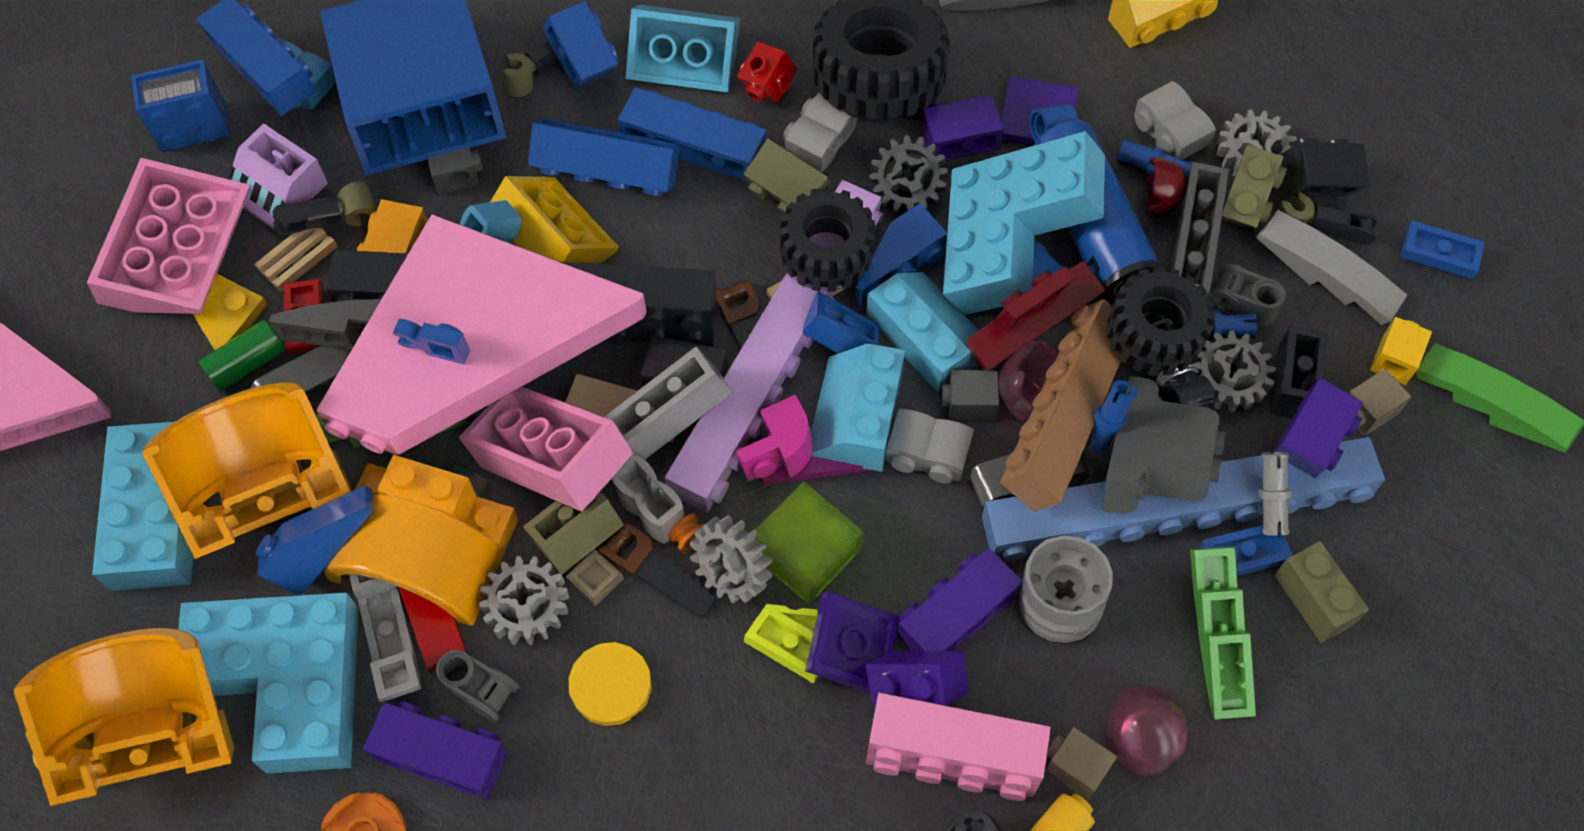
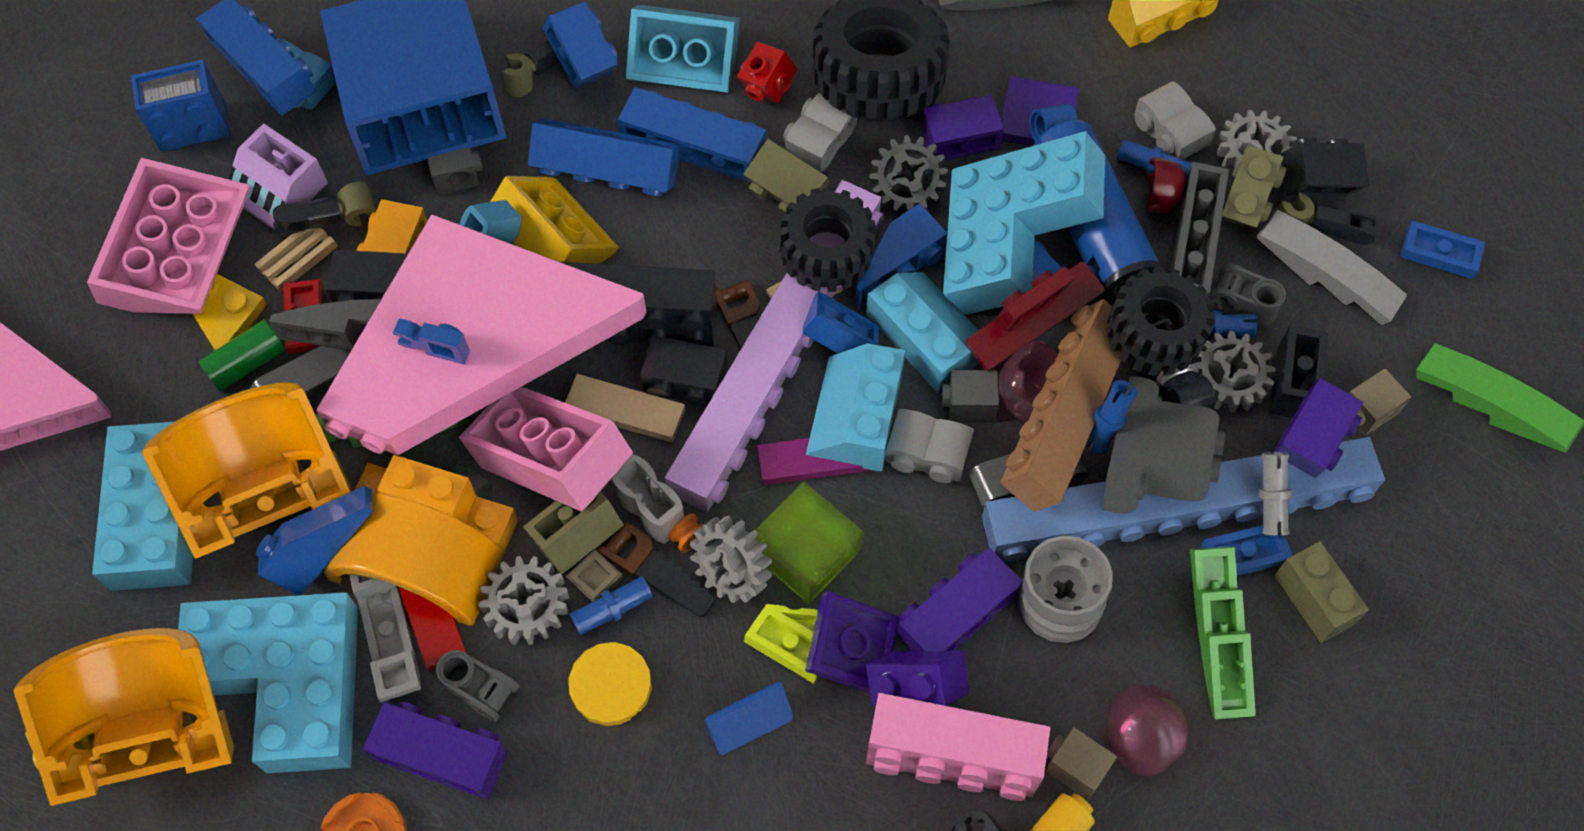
(611, 605): none -> blue pin
(669, 403): light grey brick -> none
(749, 718): none -> blue slope
(787, 442): dark pink brick -> none
(1401, 349): yellow brick -> none

